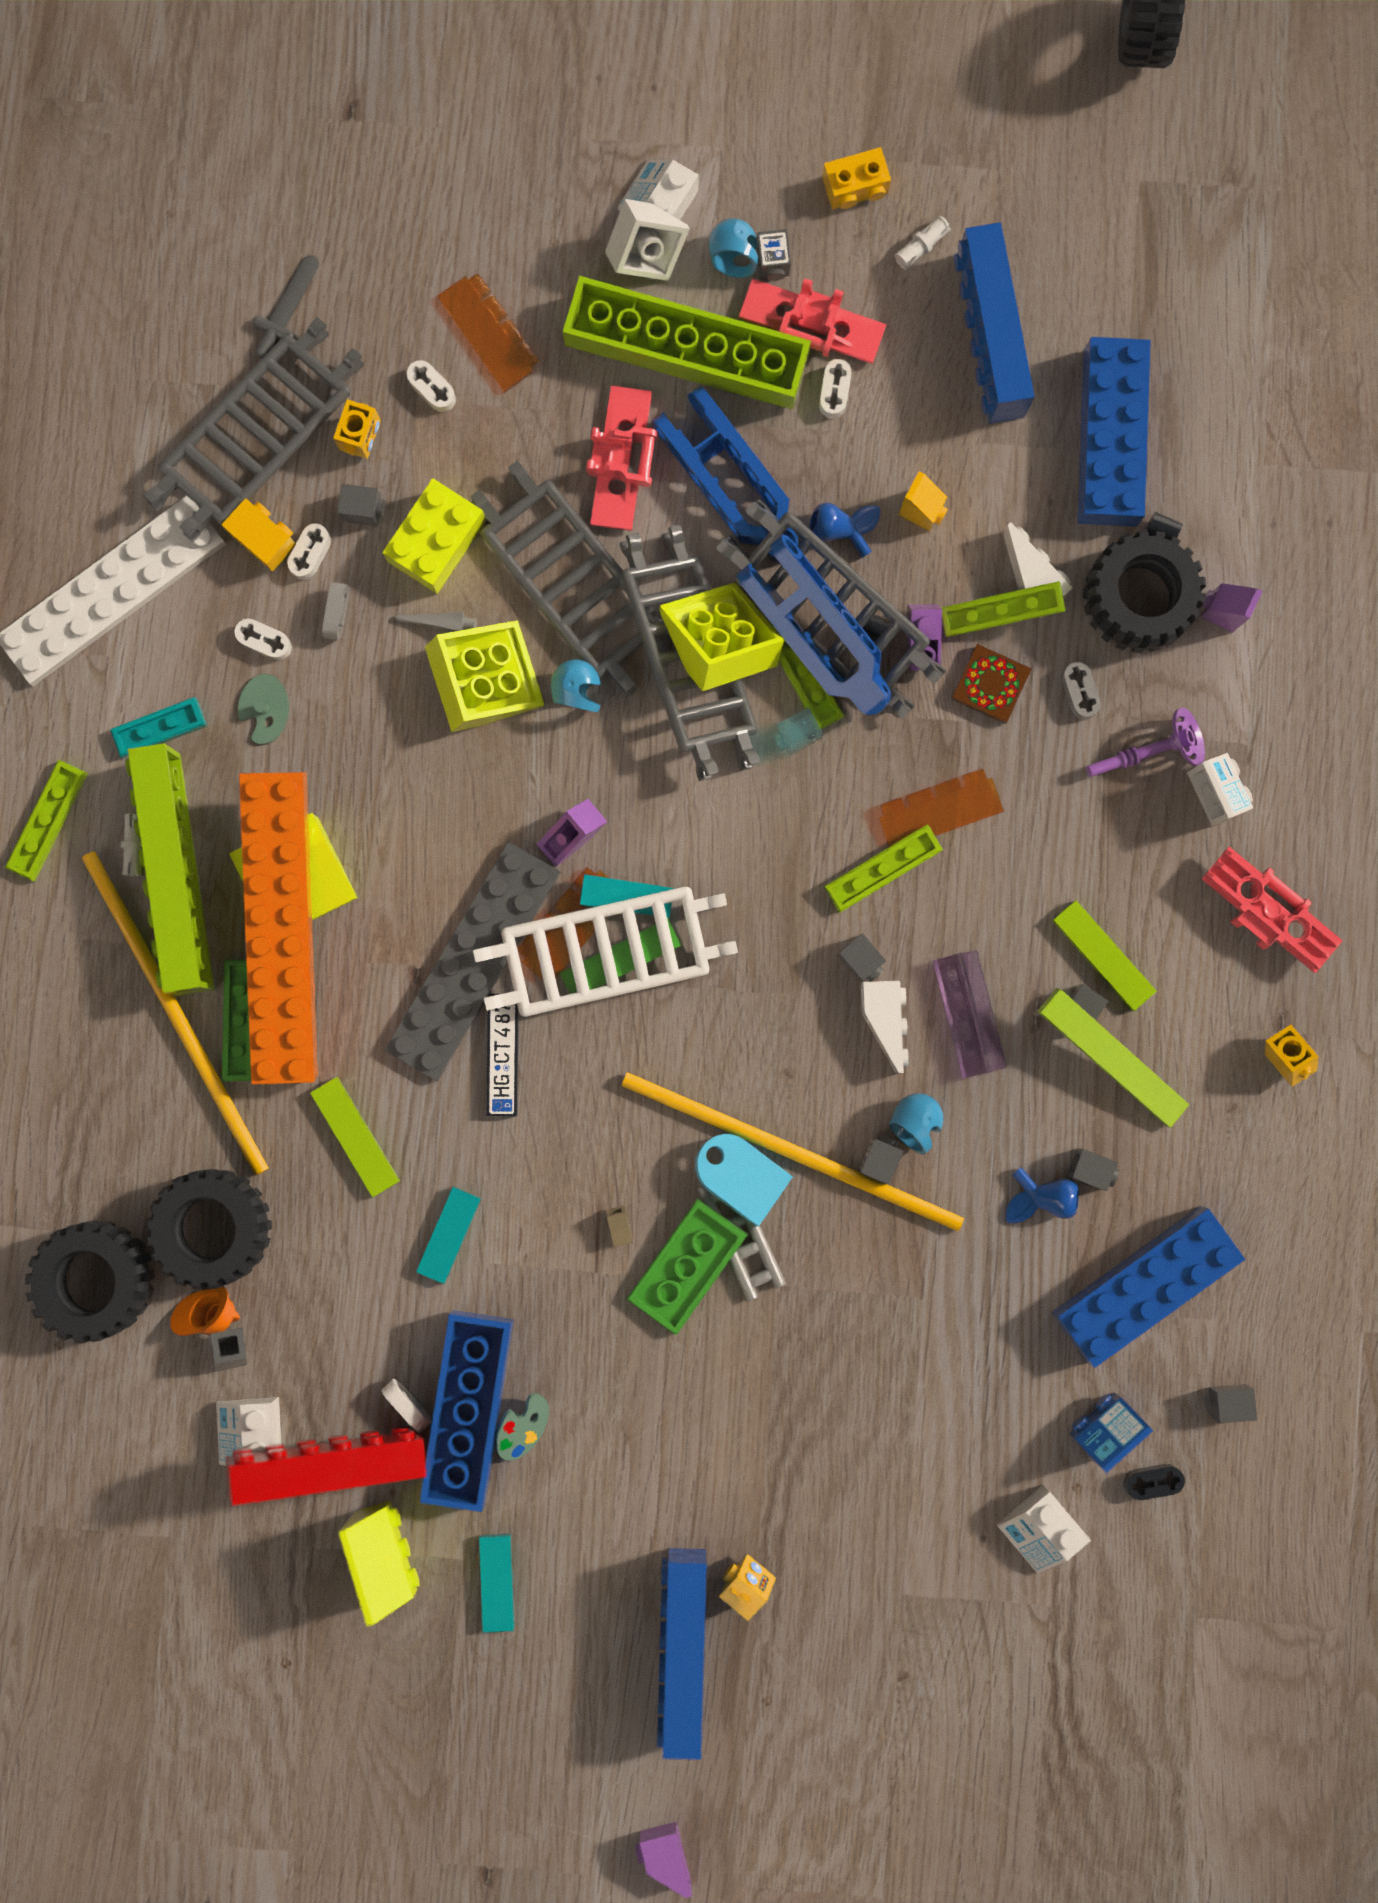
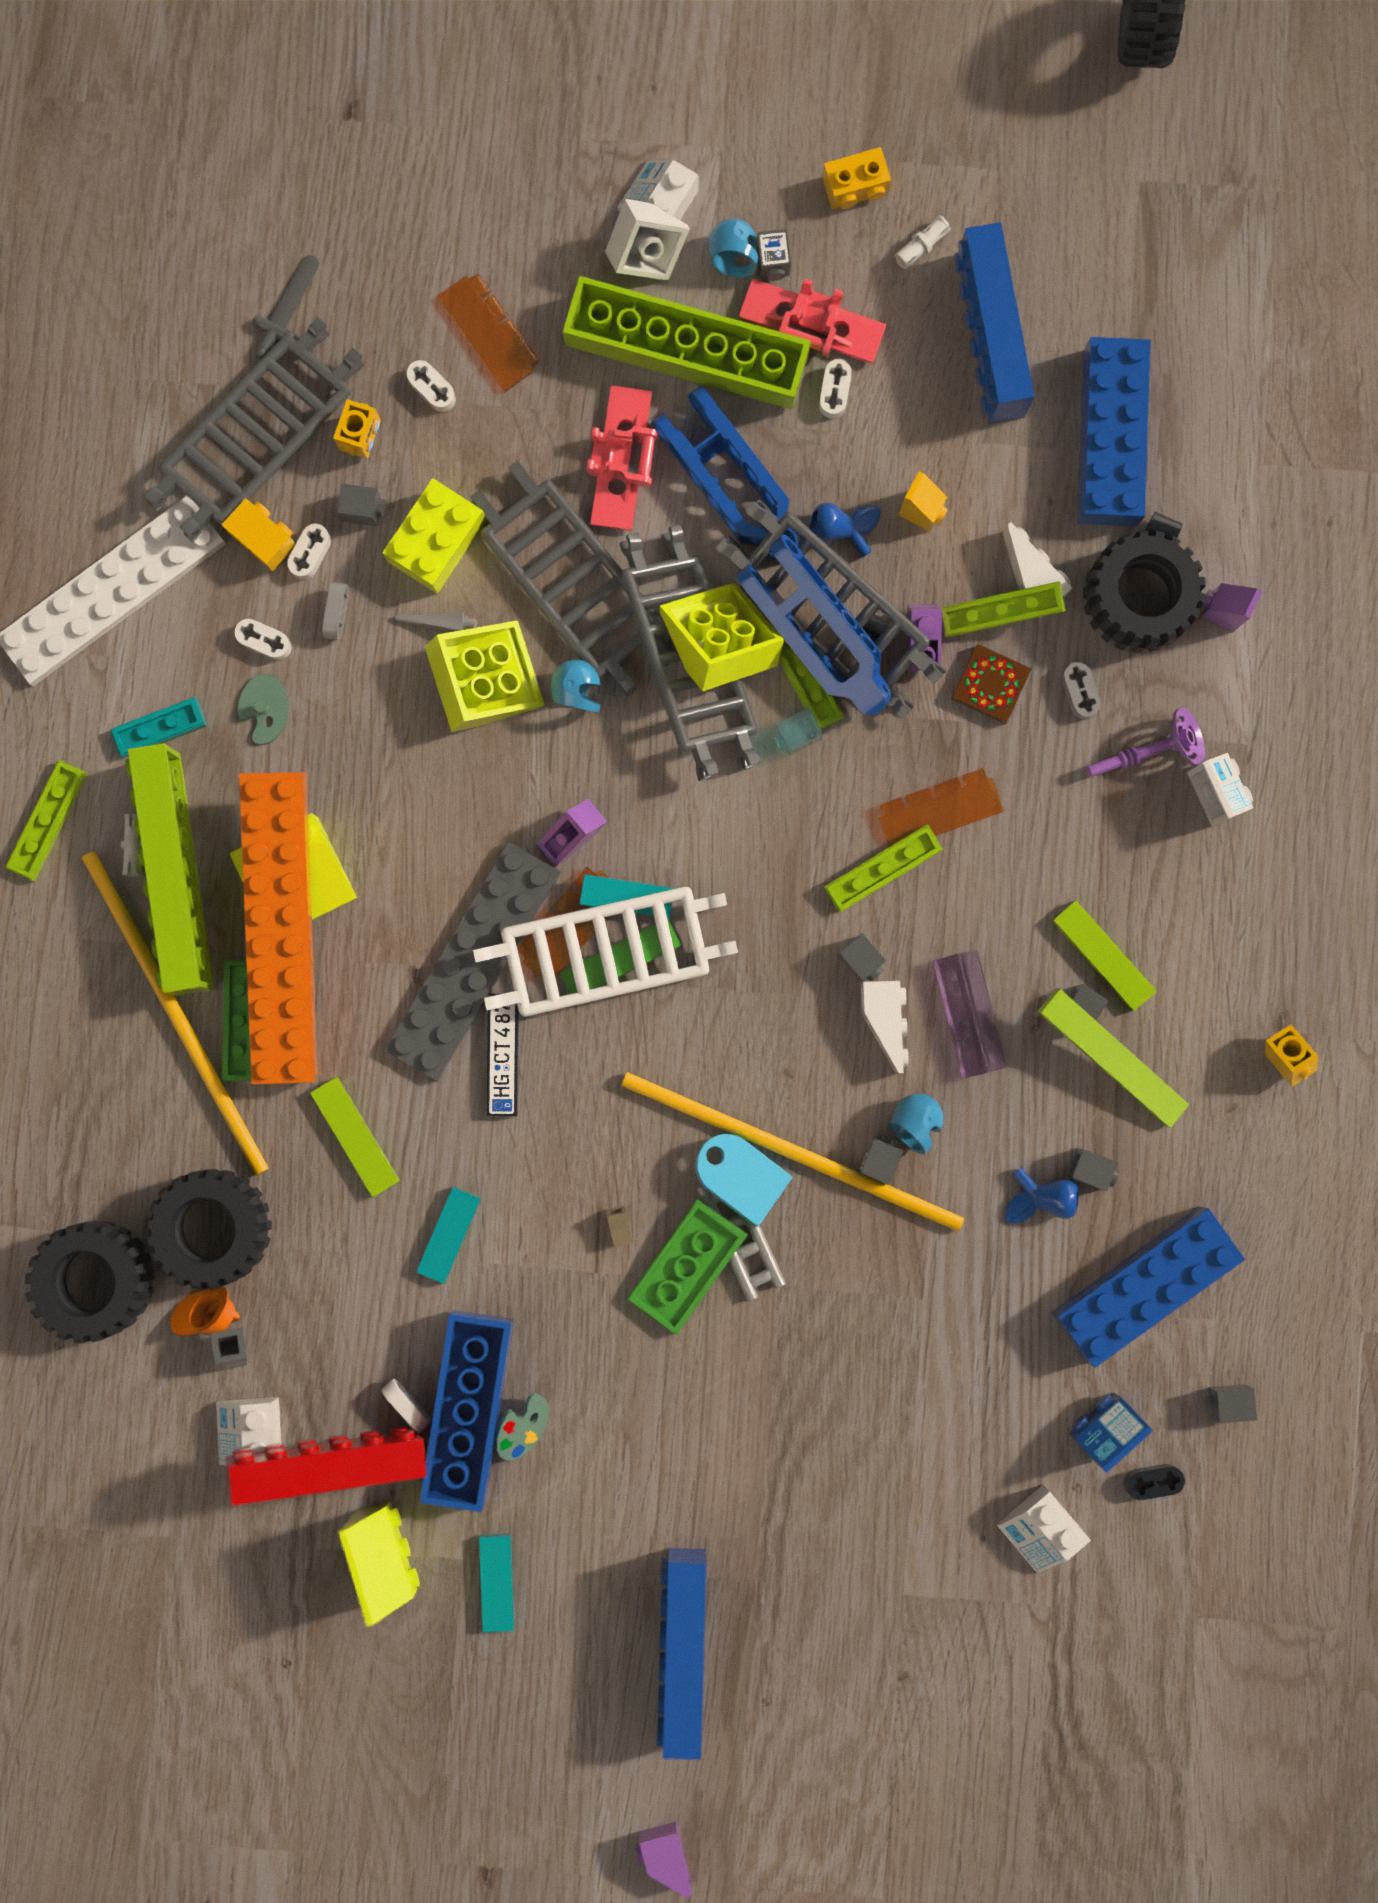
(746, 1586): yellow head -> none
(1265, 915): coral piece -> none

